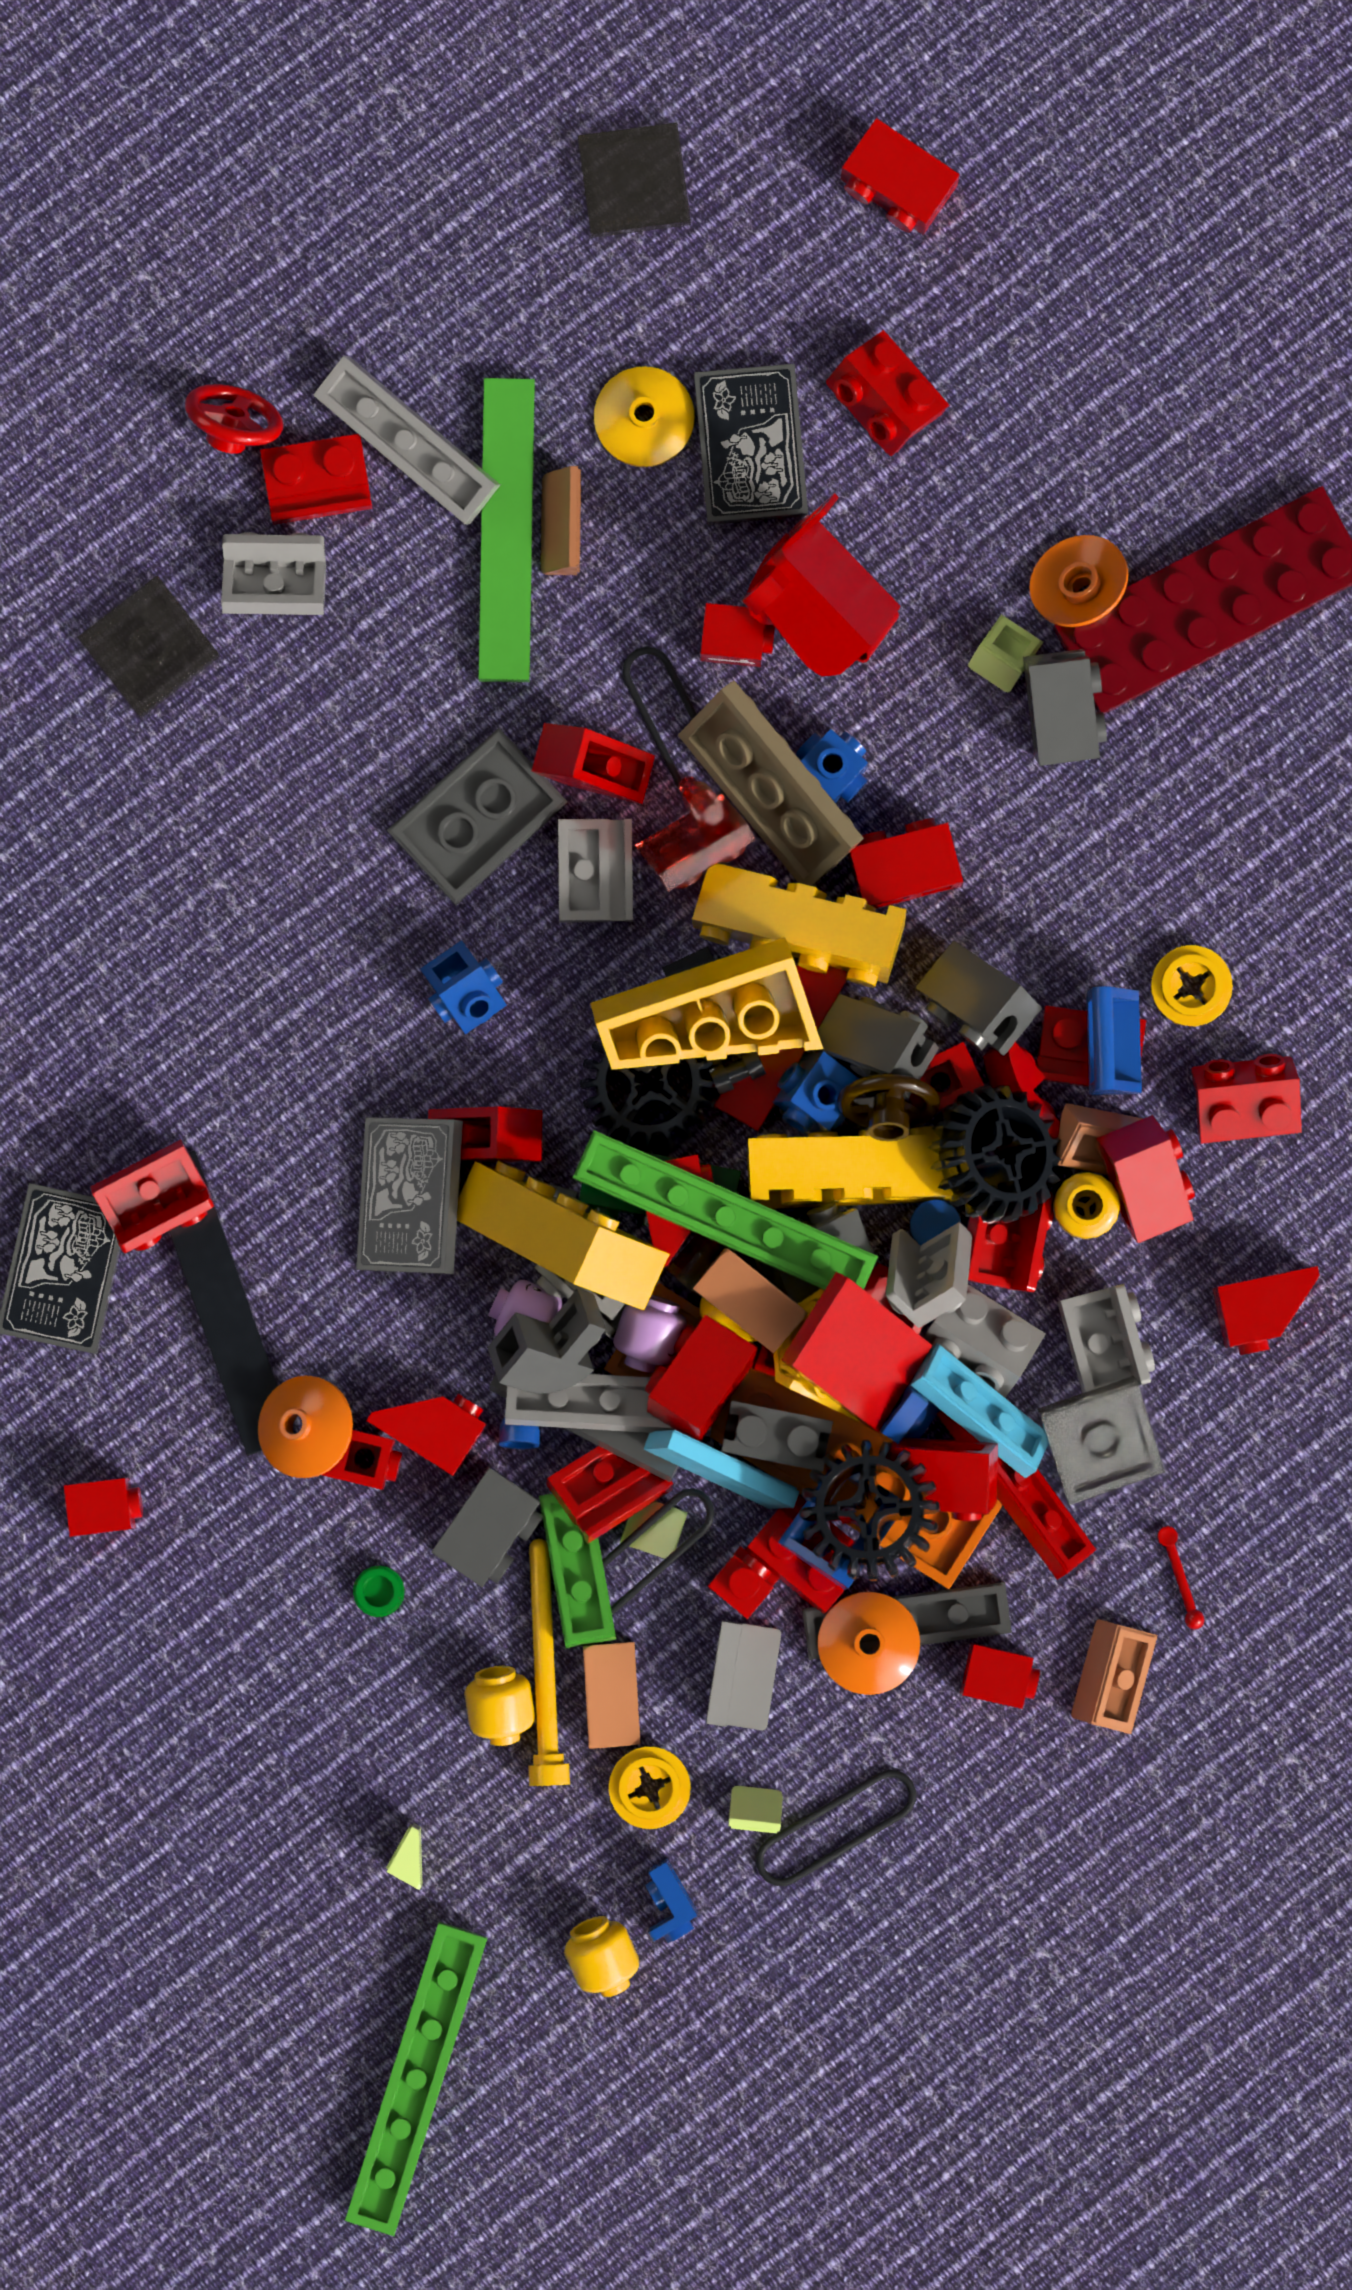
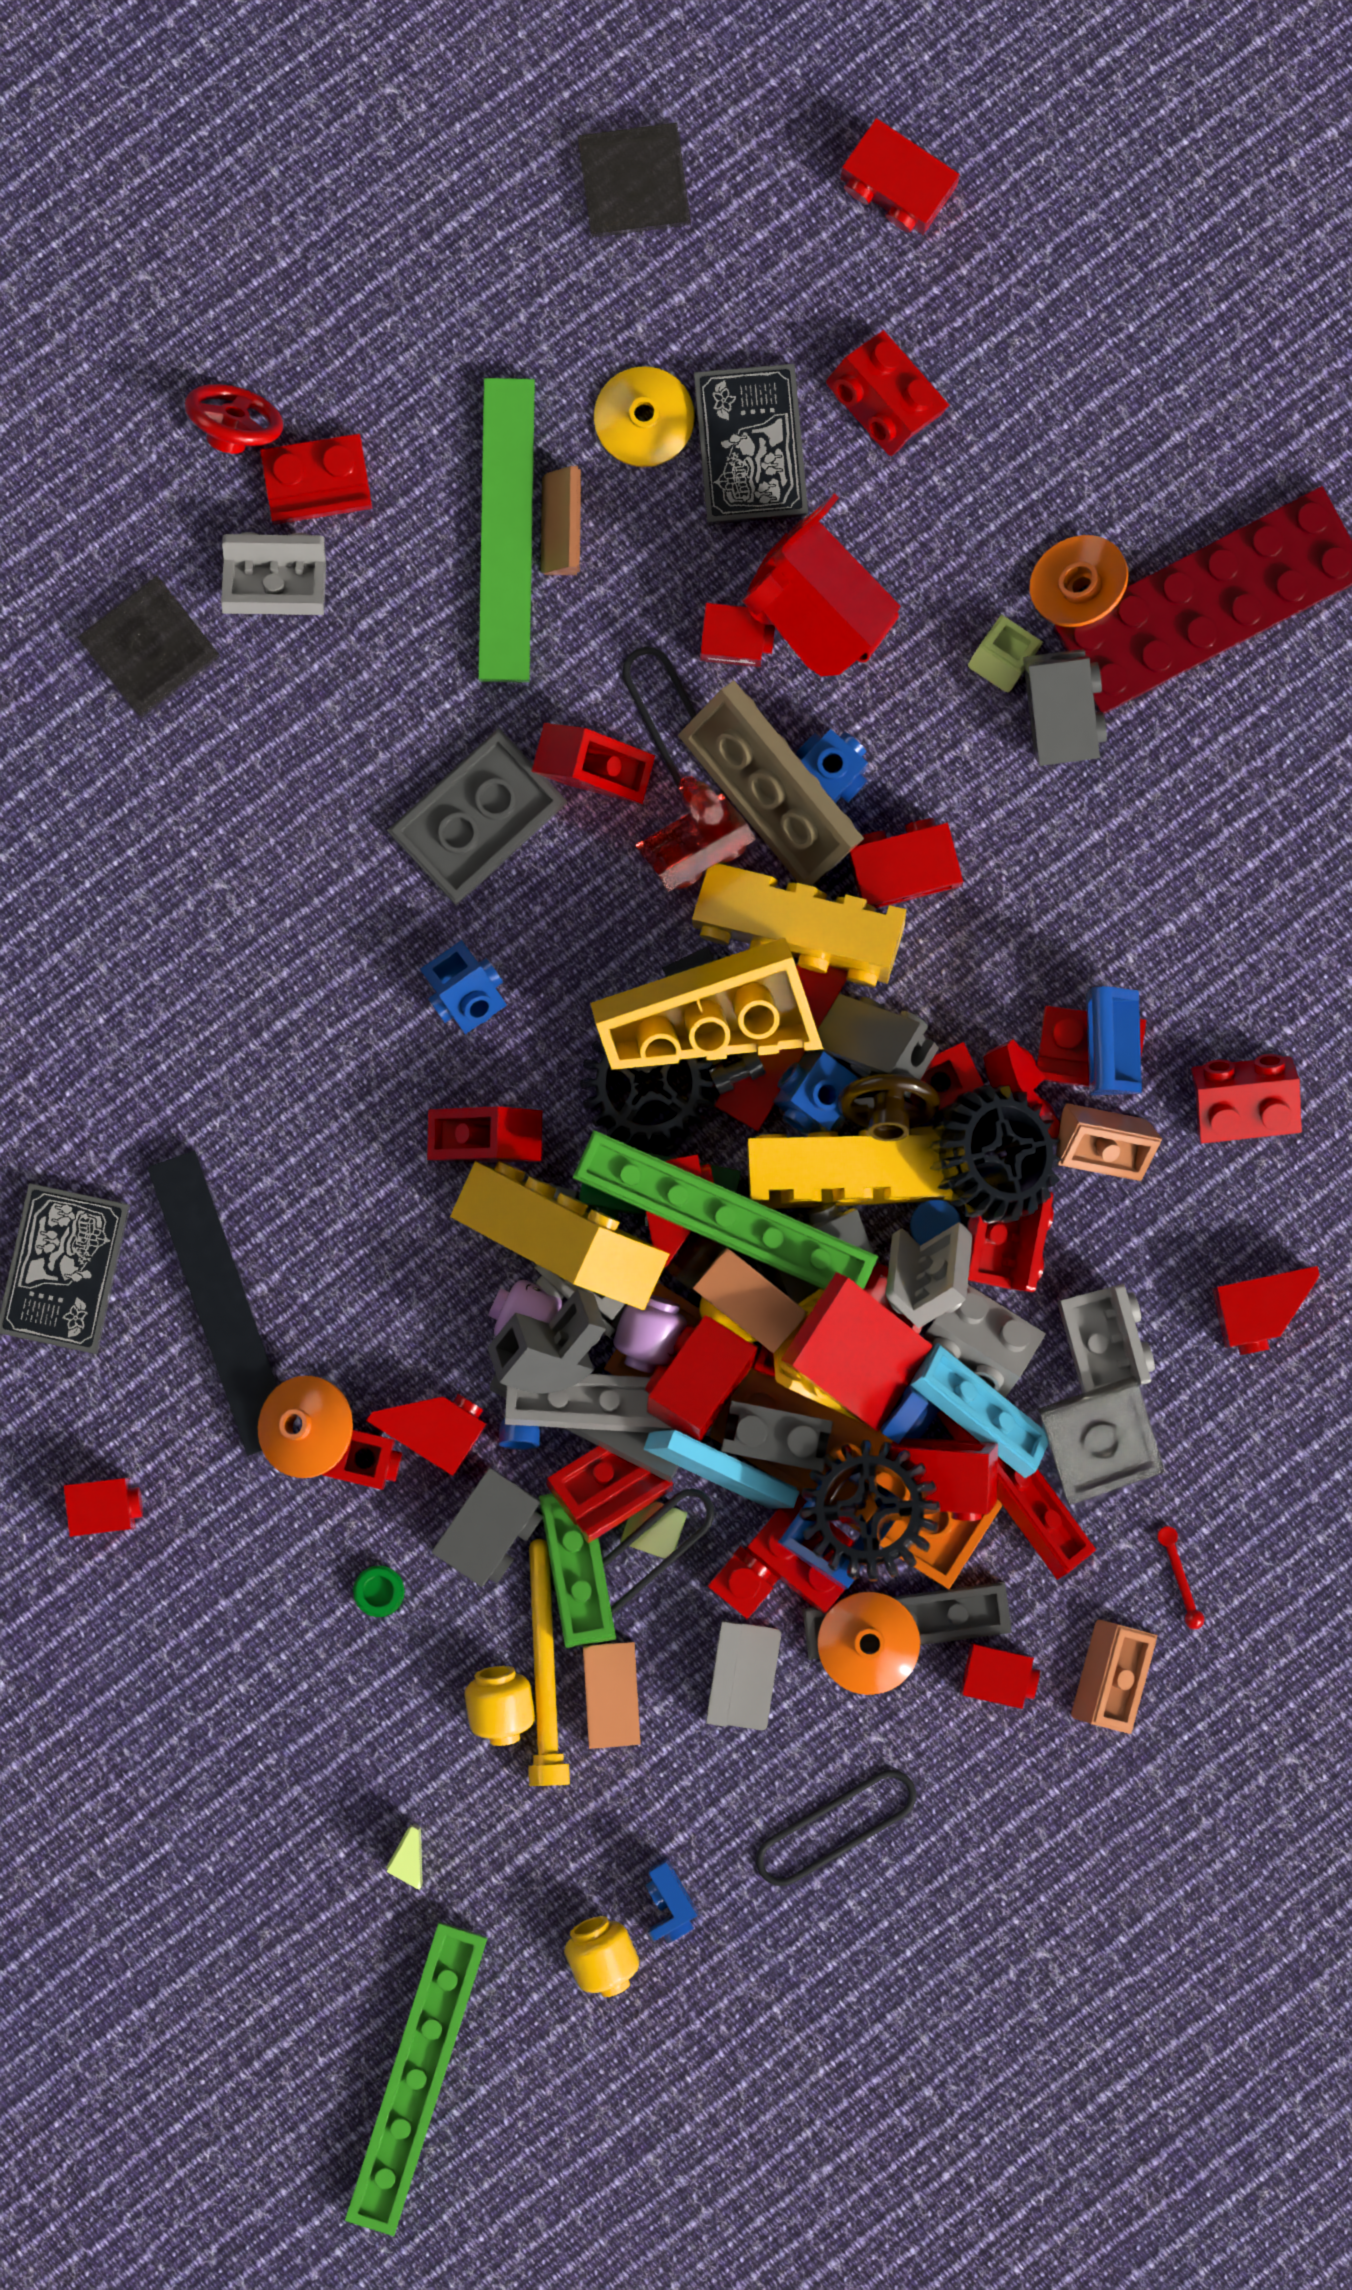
(153, 1197): red bracket -> none
(406, 439): light grey plate -> none
(409, 1195): tile -> none
(595, 870): light grey plate -> none
(672, 1797): yellow gear -> none
(755, 1809): yellowish green slope -> none
(977, 998): dark grey brick -> none
(1100, 1191): yellow head -> none
(1147, 1178): brick -> none
(1193, 961): yellow gear -> none

